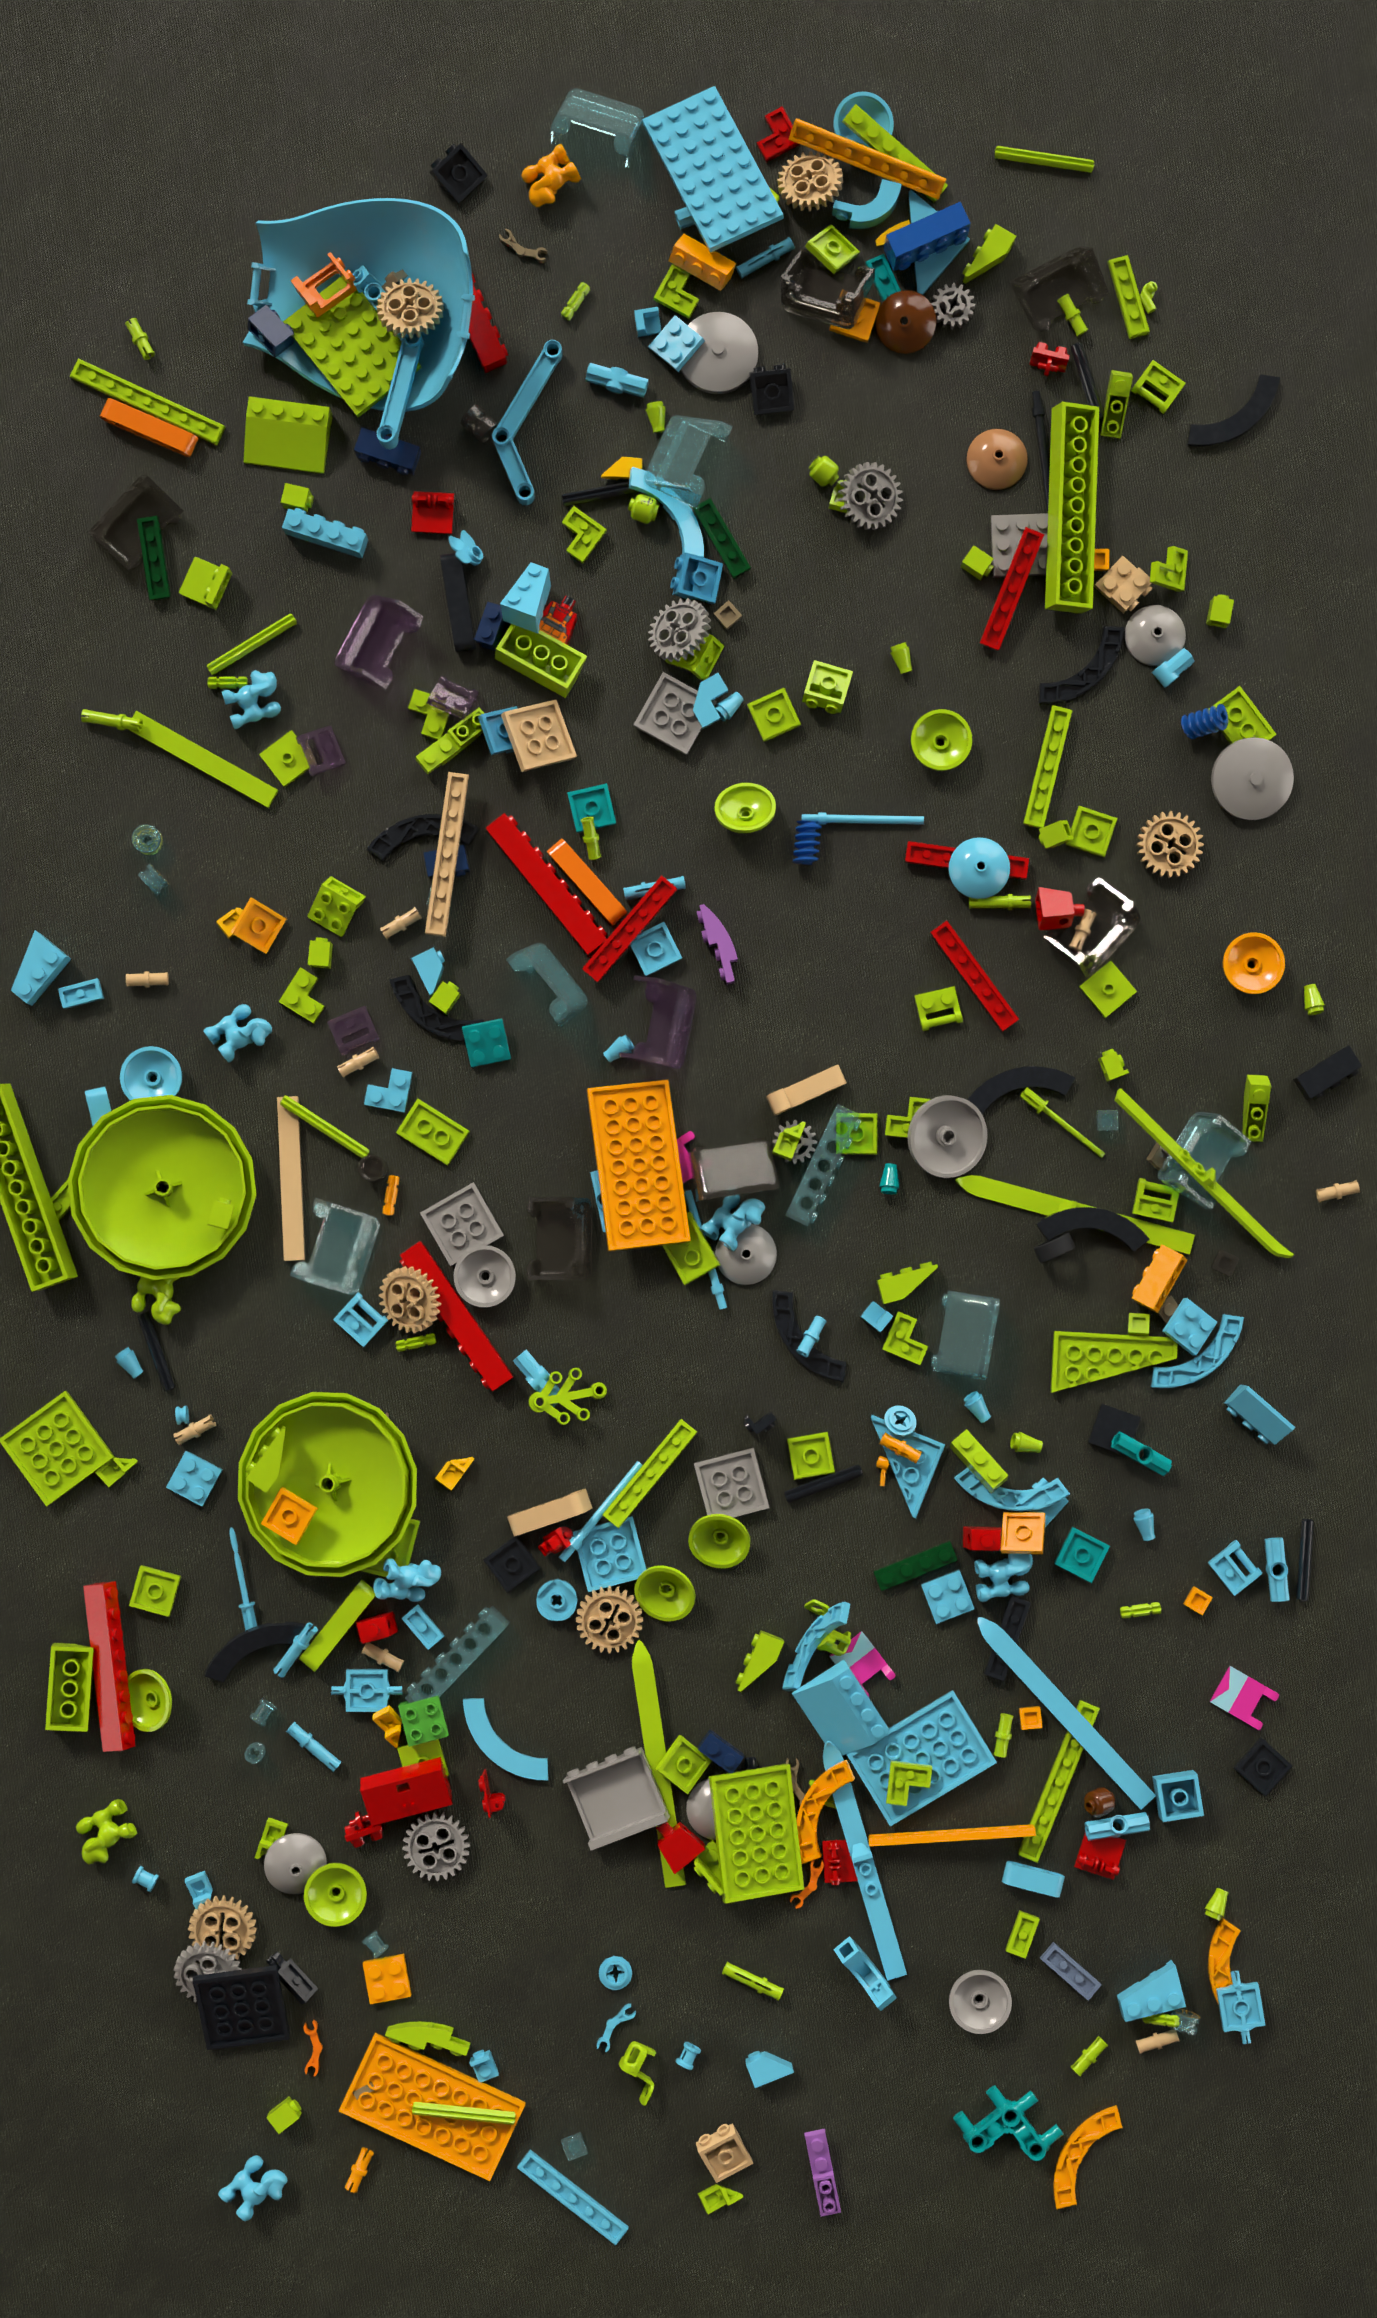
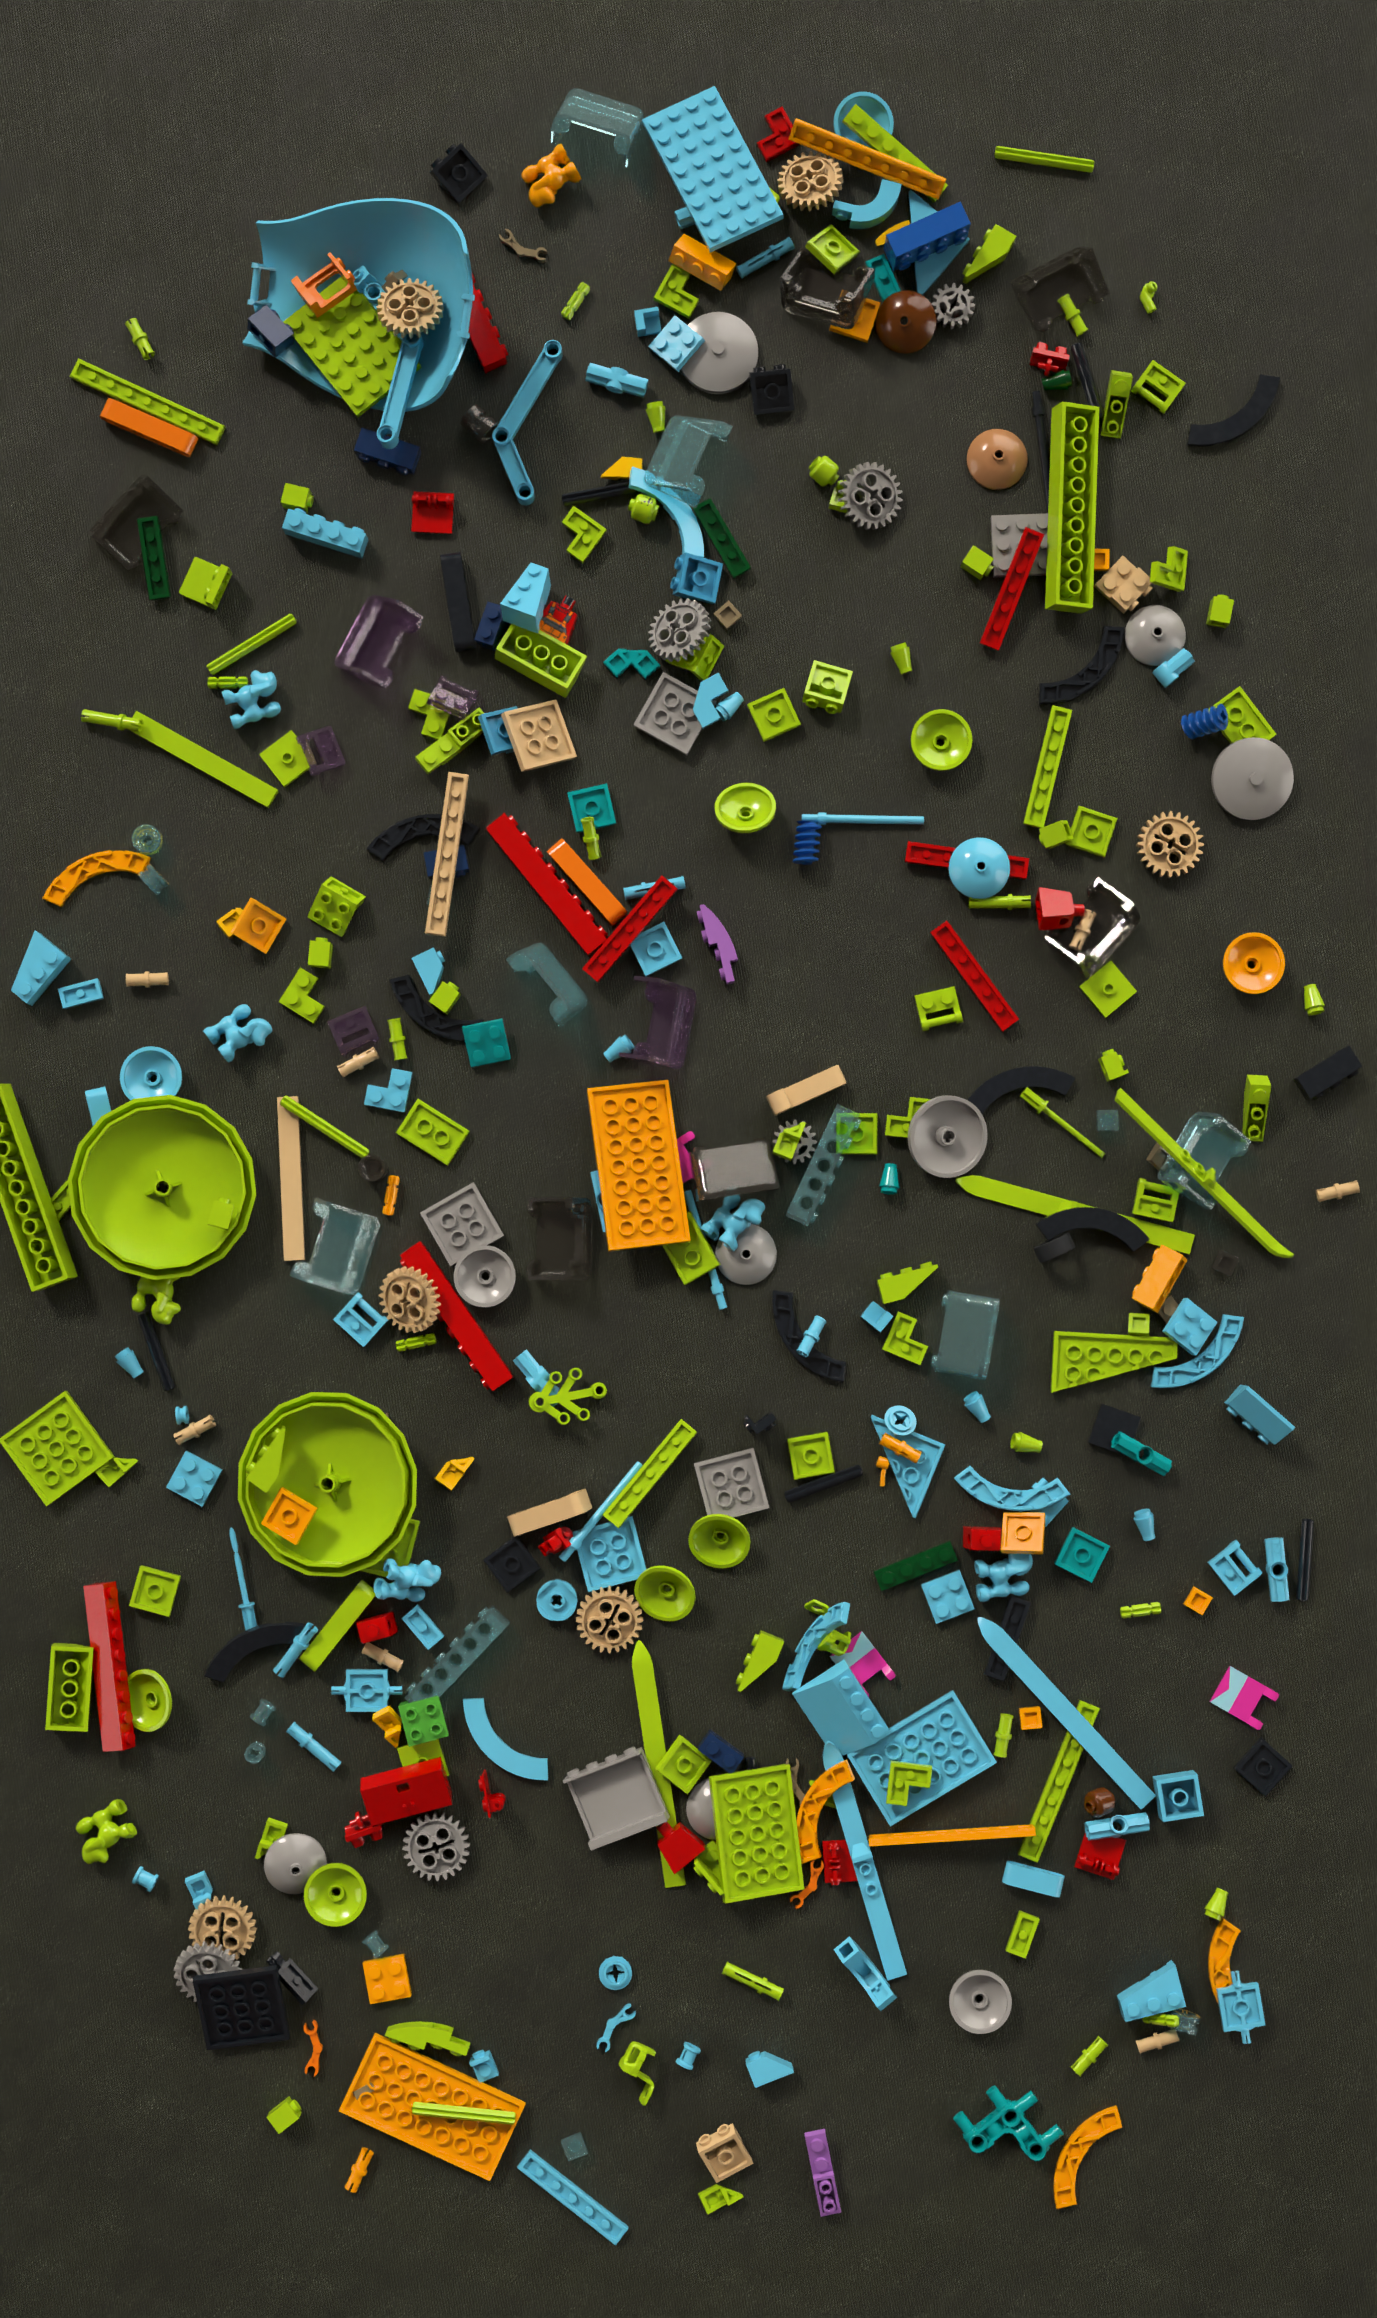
(91, 866): none -> light orange tile
(253, 2192): medium azure animal -> none
(287, 434): lime slope -> none
(397, 1039): none -> lime pin
(400, 923): tan pin -> none
(466, 549): medium azure plate -> none
(640, 659): none -> teal tile
(978, 1461): lime brick -> none
(1058, 381): none -> dark green cone
(1070, 1971): sand blue plate -> none
(1128, 297): lime tile -> none

